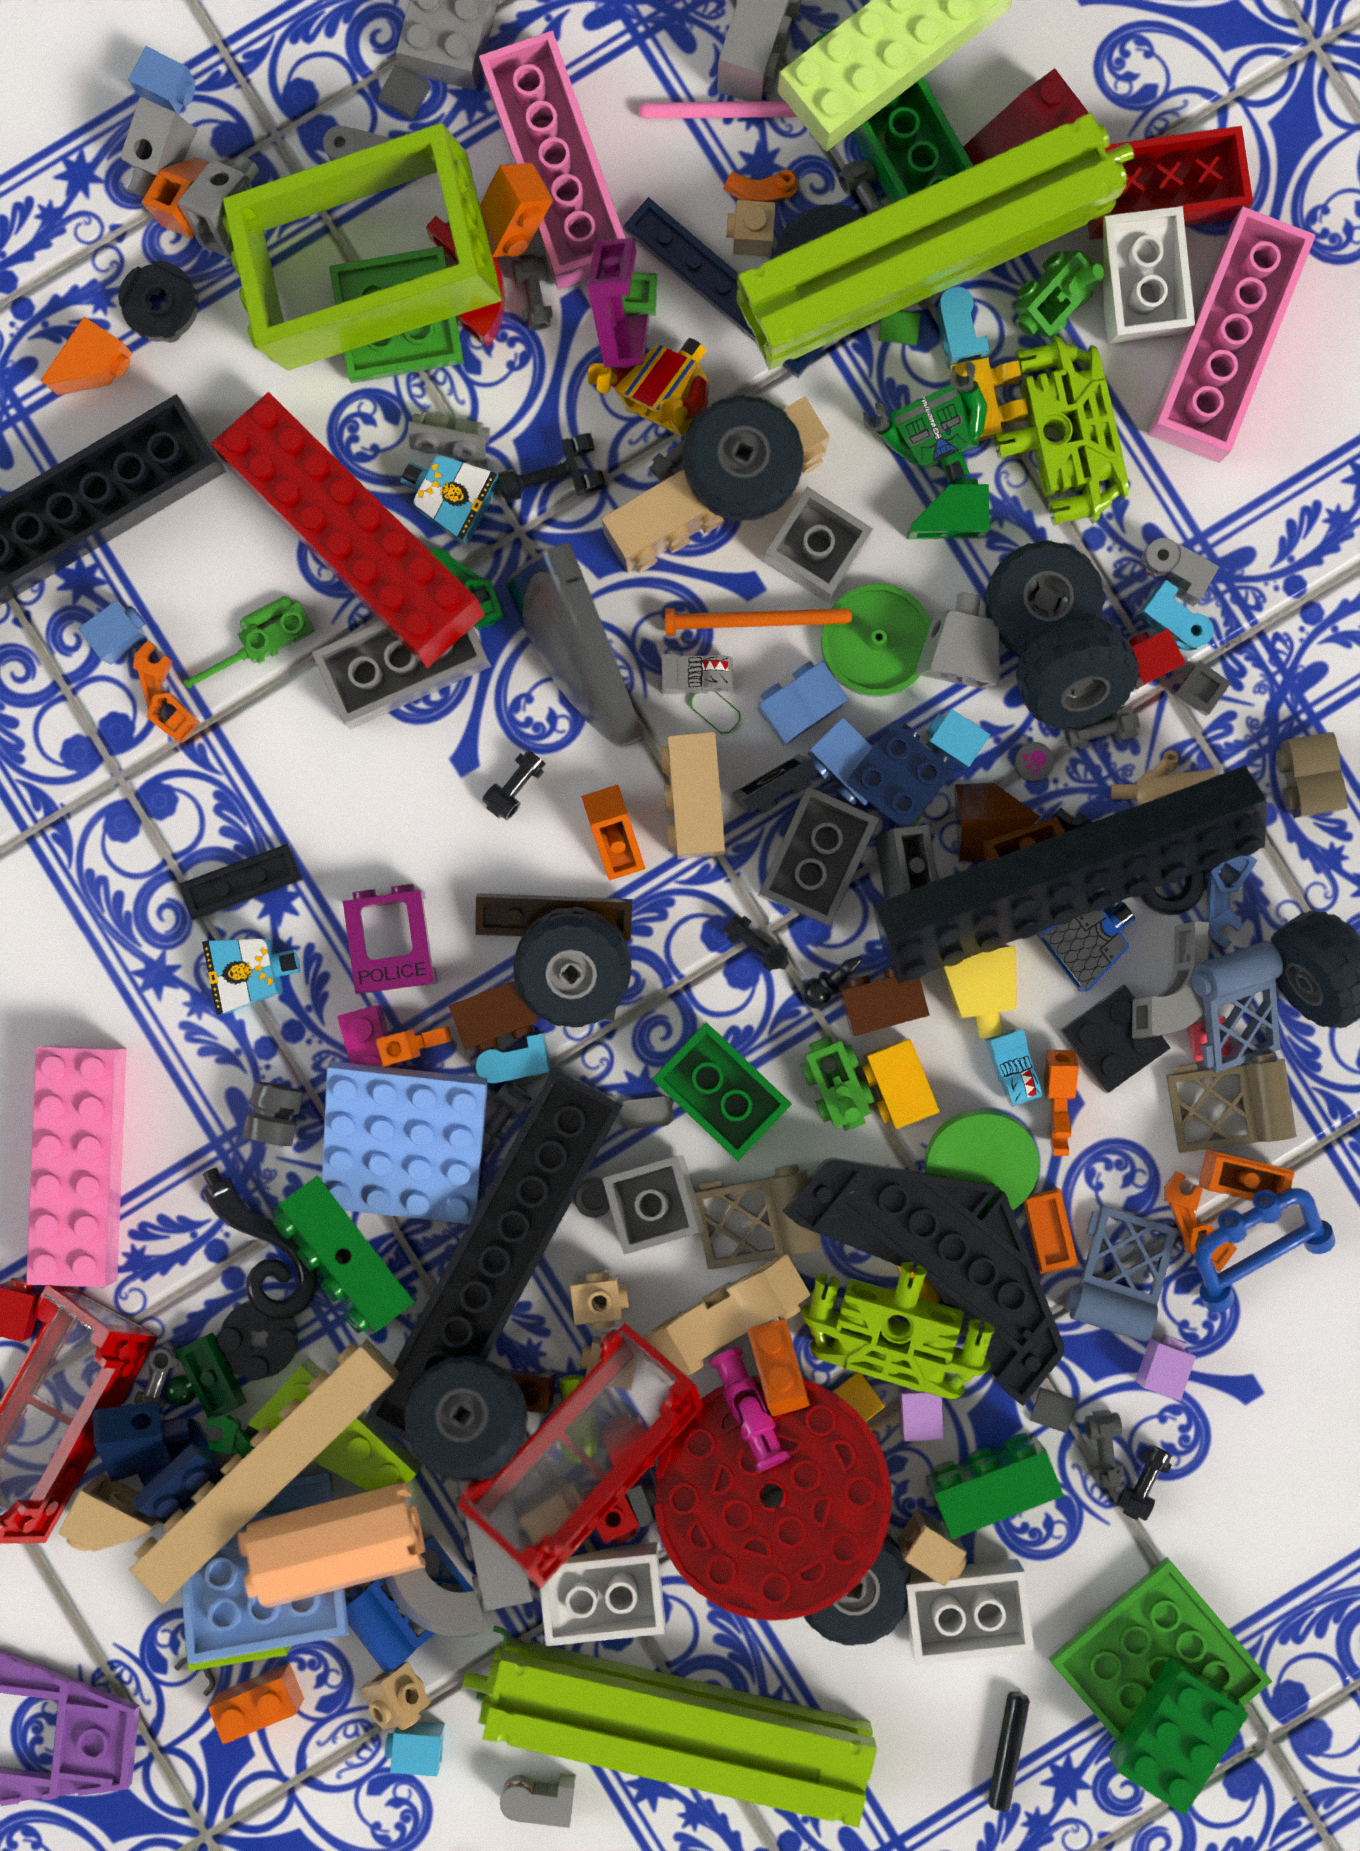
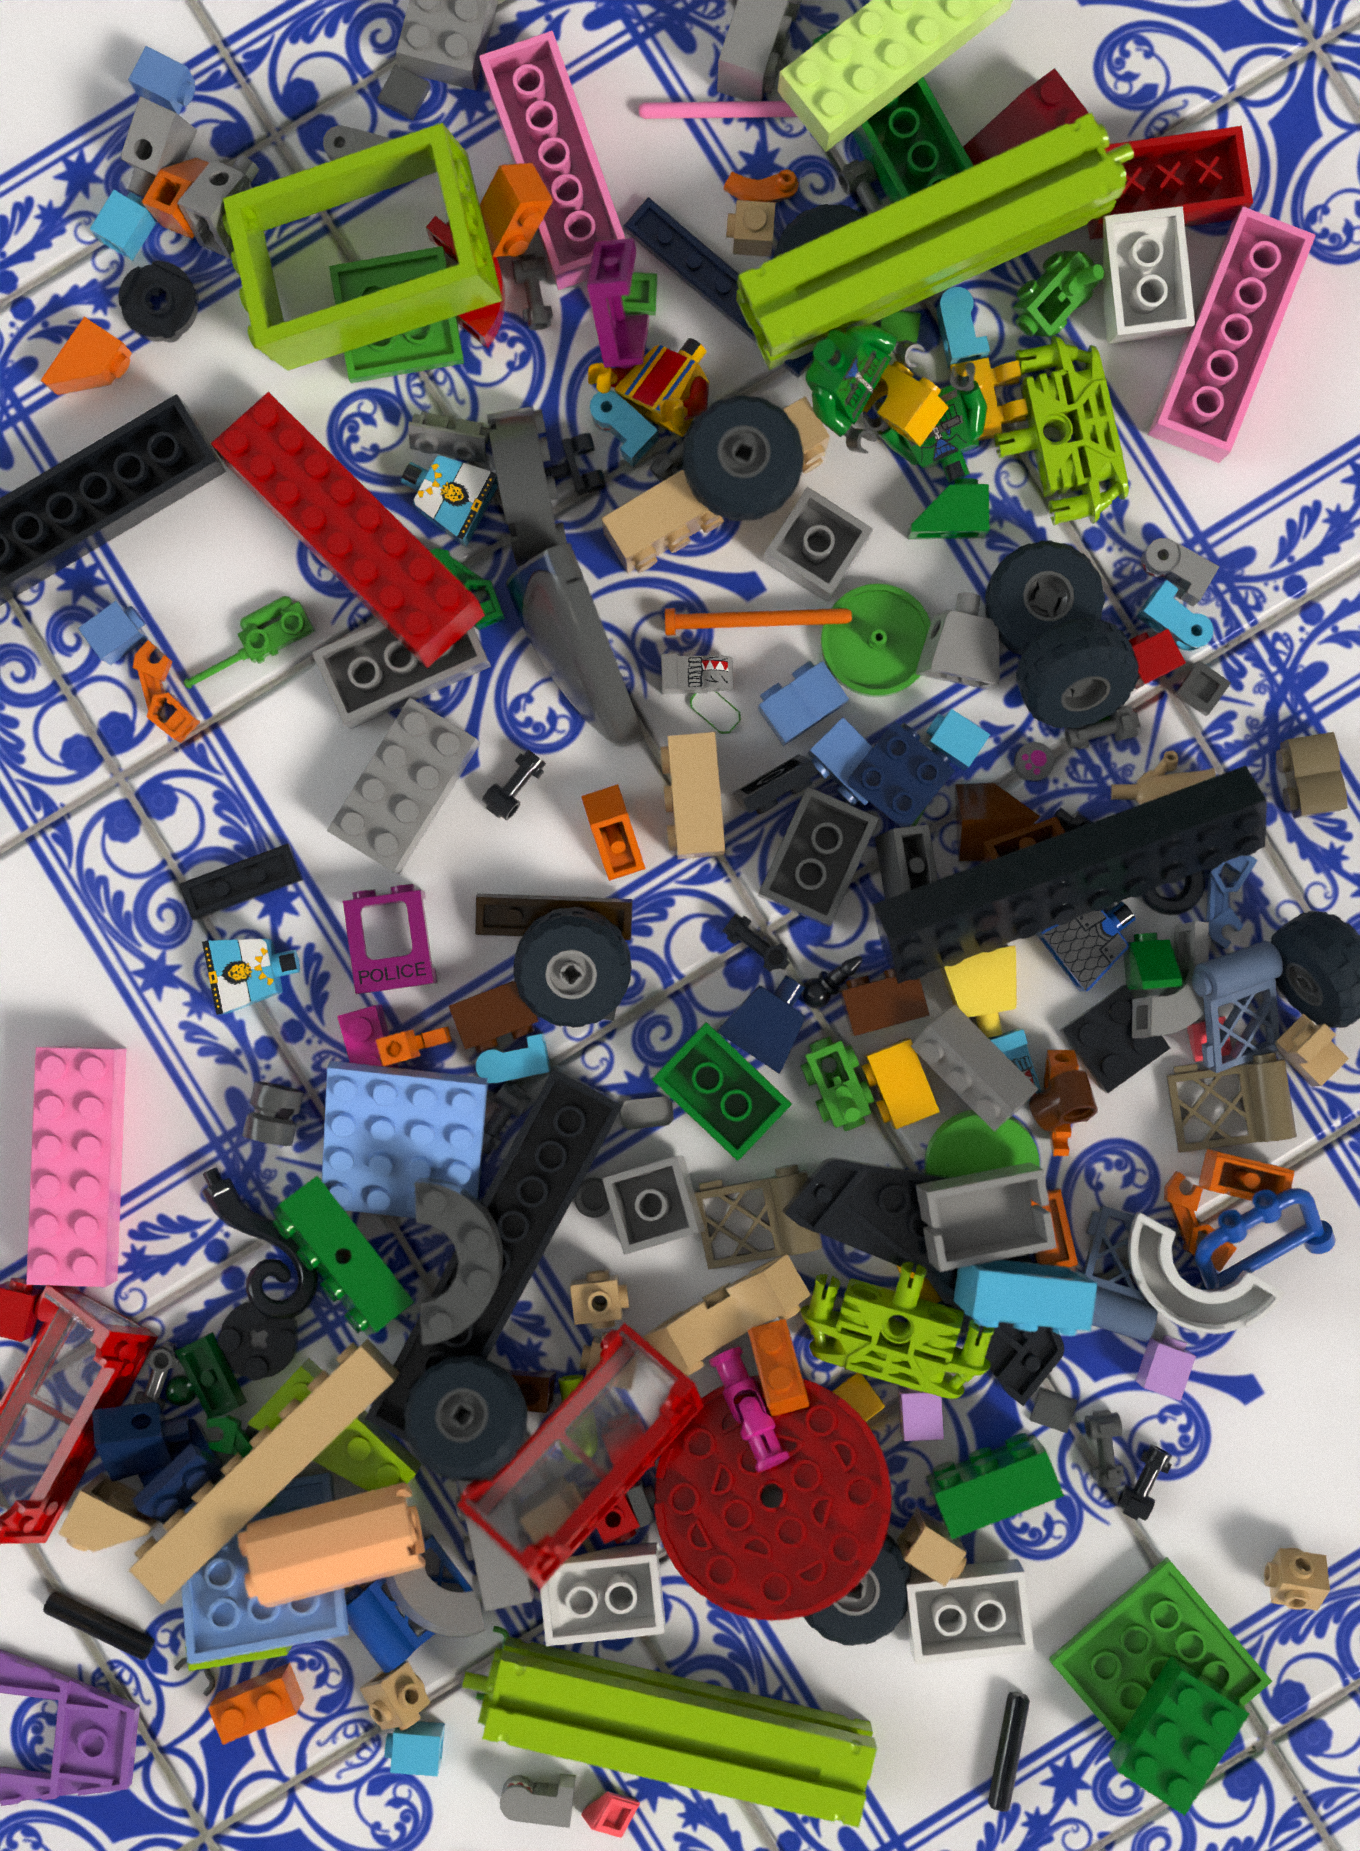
(98, 1625): none -> black axle
(123, 224): none -> medium azure brick
(404, 786): none -> light grey brick
(478, 1253): none -> dark grey brick
(523, 482): none -> dark grey brick
(610, 1813): none -> coral slope
(617, 416): none -> medium azure leg
(767, 1023): none -> dark blue torso
(846, 374): none -> green torso
(910, 404): none -> yellow arch
(974, 1067): none -> light grey brick
(986, 1216): none -> light grey piece
(1026, 1296): none -> medium azure piece
(1064, 1101): none -> reddish brown piece
(1151, 963): none -> green slope
(1193, 1308): none -> white brick
(1297, 1579): none -> tan brick
(1311, 1051): none -> tan brick

